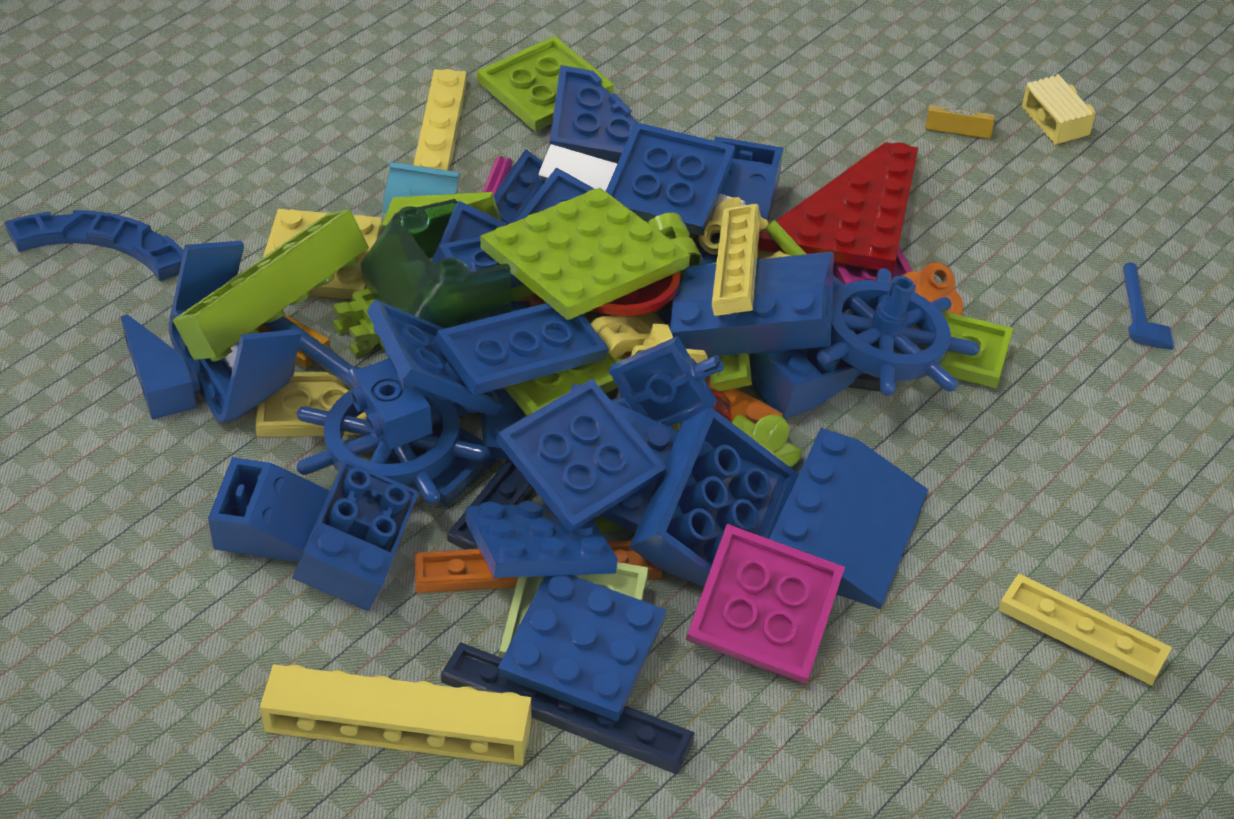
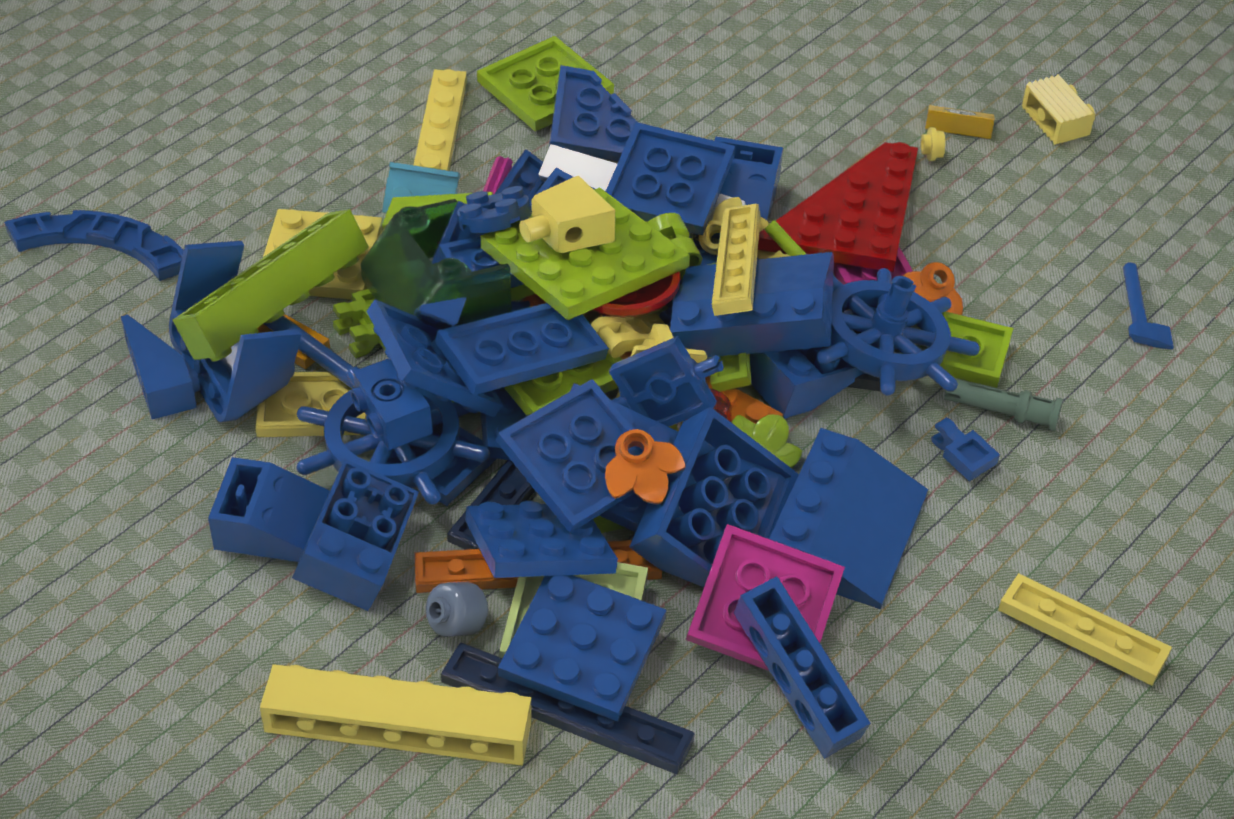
(442, 313): none -> blue slope
(456, 609): none -> sand blue head
(493, 212): none -> blue plate
(570, 217): none -> light yellow torso
(642, 473): none -> orange plate
(801, 667): none -> blue brick
(933, 144): none -> light yellow plate
(967, 452): none -> blue plate
(1021, 406): none -> sand green pin

